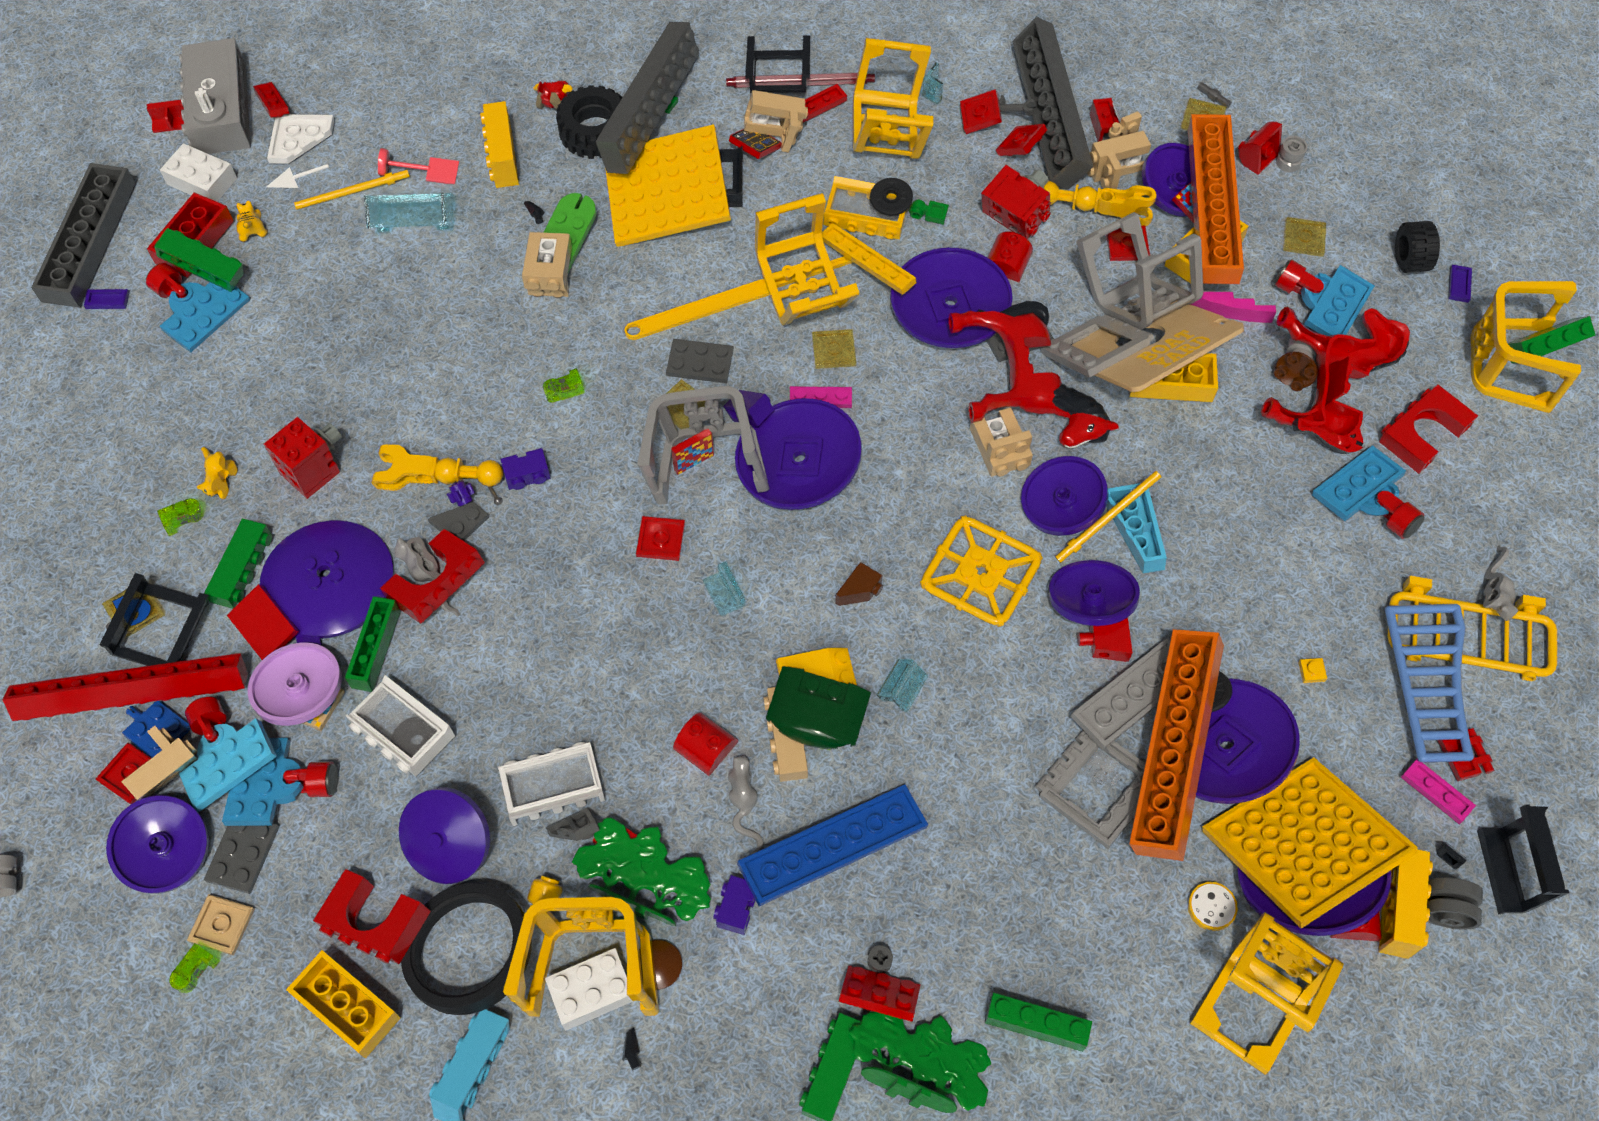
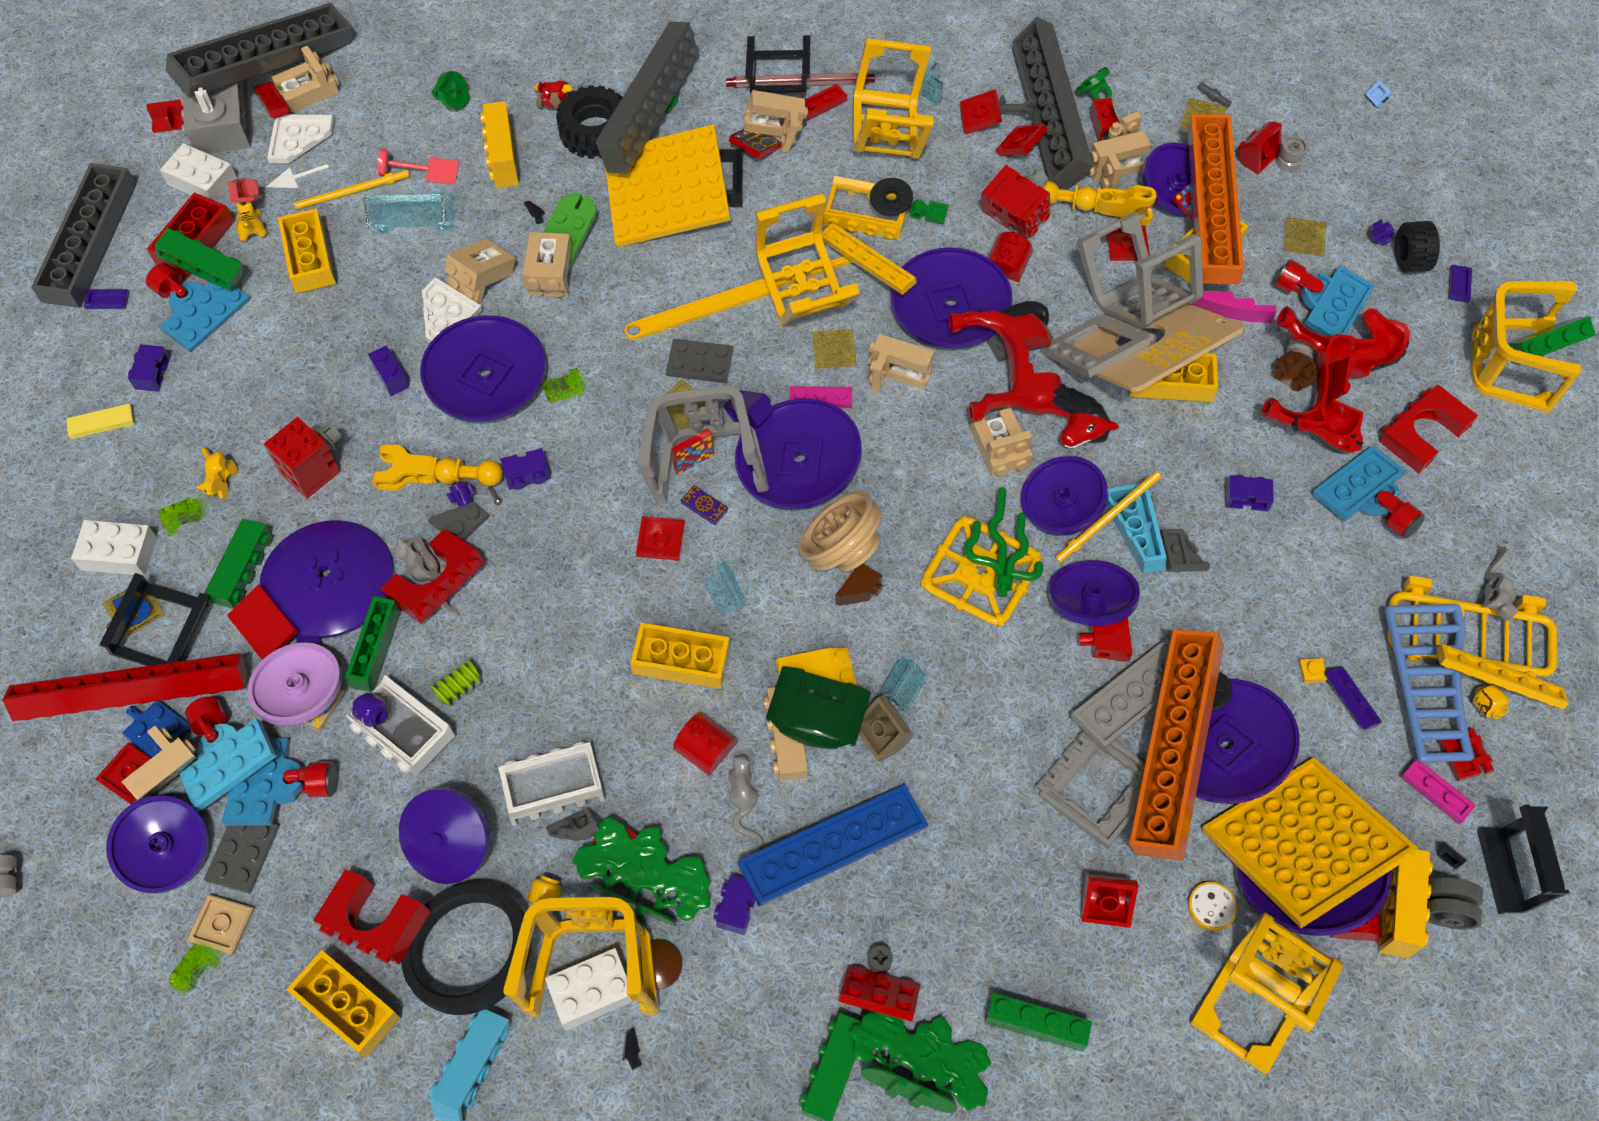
(100, 421): none -> light yellow tile
(114, 547): none -> white brick
(148, 366): none -> dark purple brick
(244, 190): none -> panel
(258, 49): none -> dark grey brick
(306, 82): none -> tan brick
(306, 250): none -> yellow brick
(370, 710): none -> dark purple head
(388, 370): none -> dark purple brick
(445, 307): none -> white plate
(451, 90): none -> green tile
(456, 683): none -> lime piece
(477, 267): none -> tan brick
(477, 344): none -> dark purple dish
(680, 655): none -> yellow brick
(704, 505): none -> tile
(842, 533): none -> tan wheel
(884, 729): none -> dark tan brick
(899, 362): none -> tan brick
(1004, 570): none -> green plant
(1095, 83): none -> green tile
(1108, 900): none -> red brick
(1181, 552): none -> dark grey wing
(1249, 491): none -> dark purple brick
(1353, 697): none -> dark purple tile
(1379, 93): none -> light blue plate
(1382, 232): none -> dark purple gear
(1491, 701): none -> yellow head
(1502, 676): none -> yellow plate

